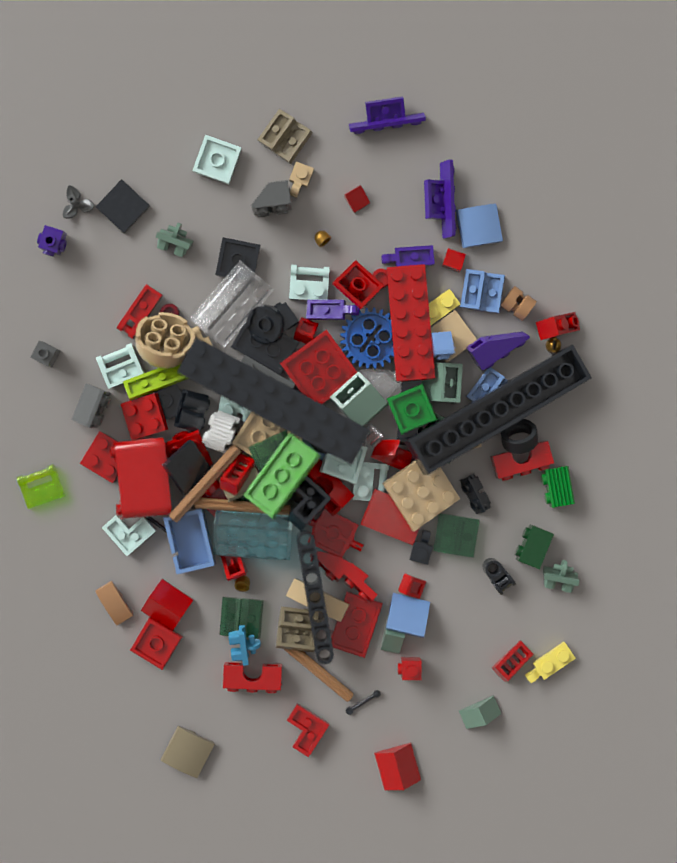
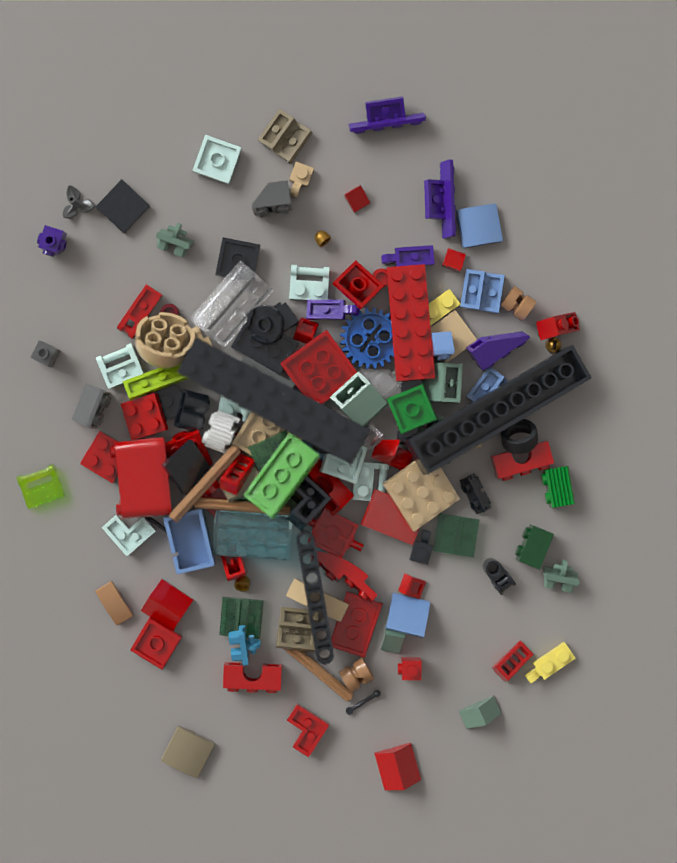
(356, 675): none -> medium nougat wheel

